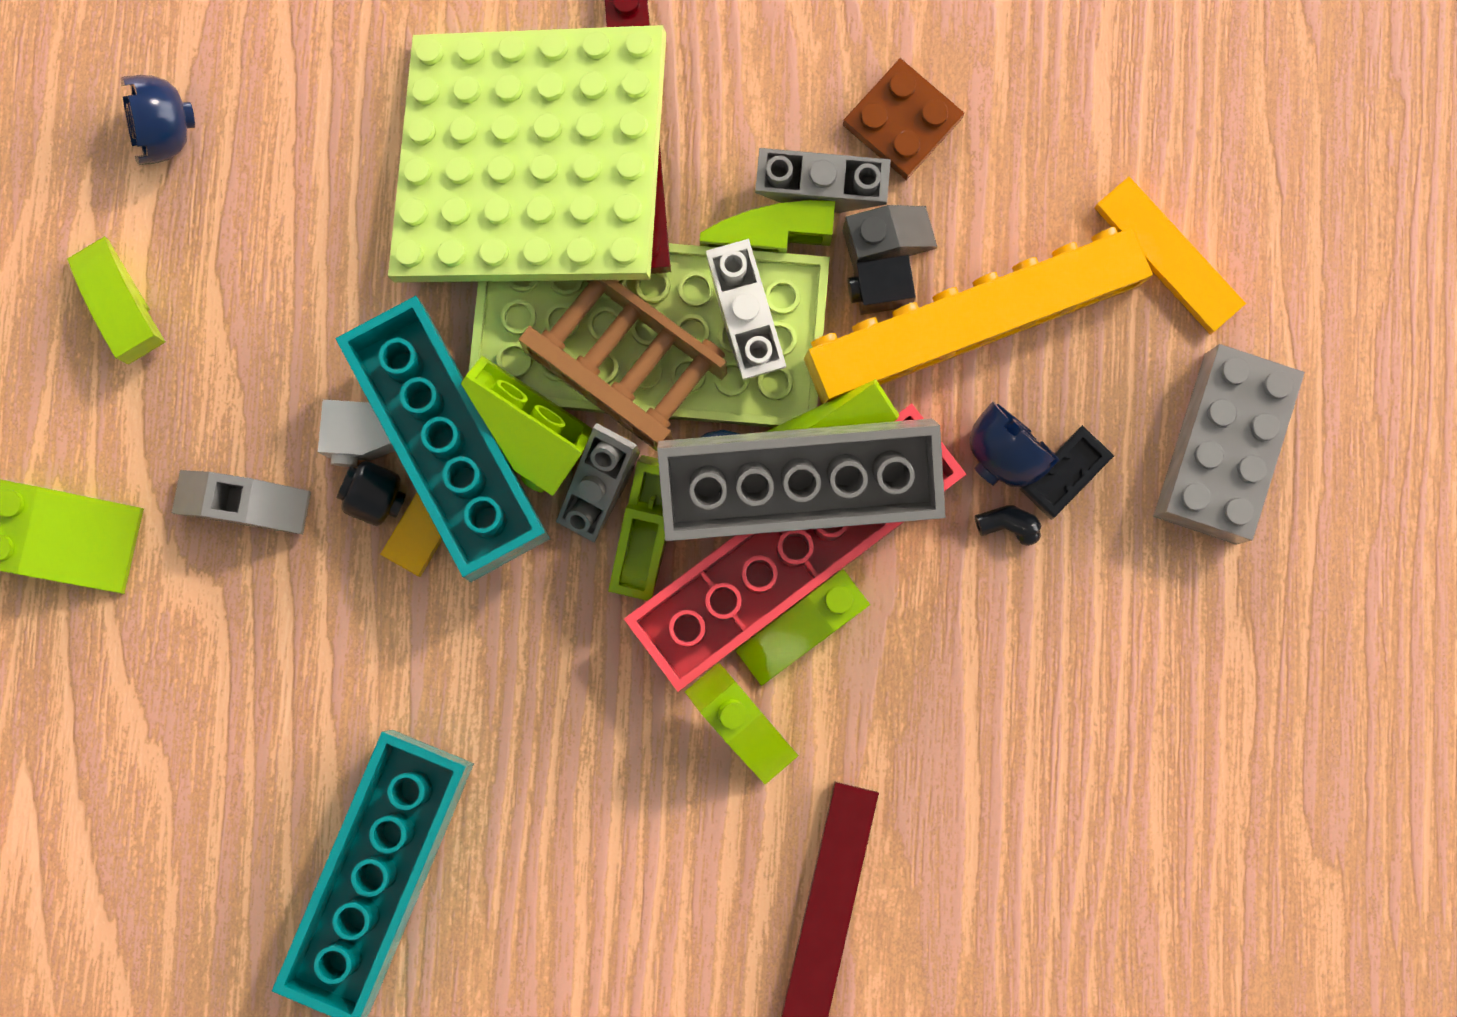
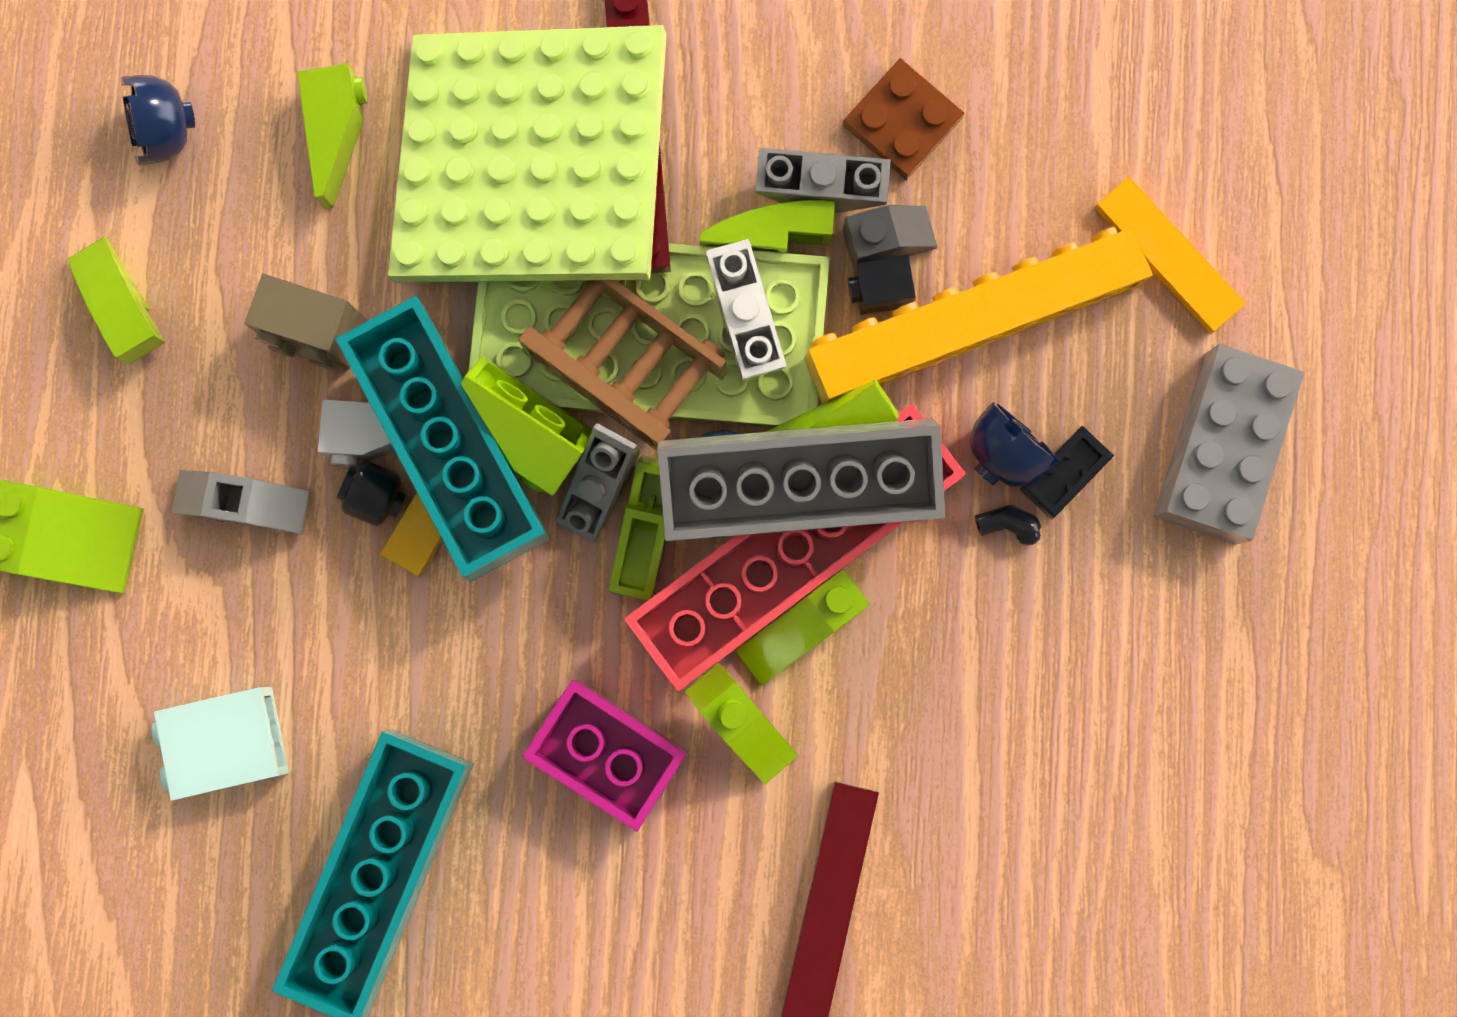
(219, 743): none -> light aqua brick
(301, 321): none -> dark tan brick
(332, 123): none -> lime slope
(605, 754): none -> dark pink brick

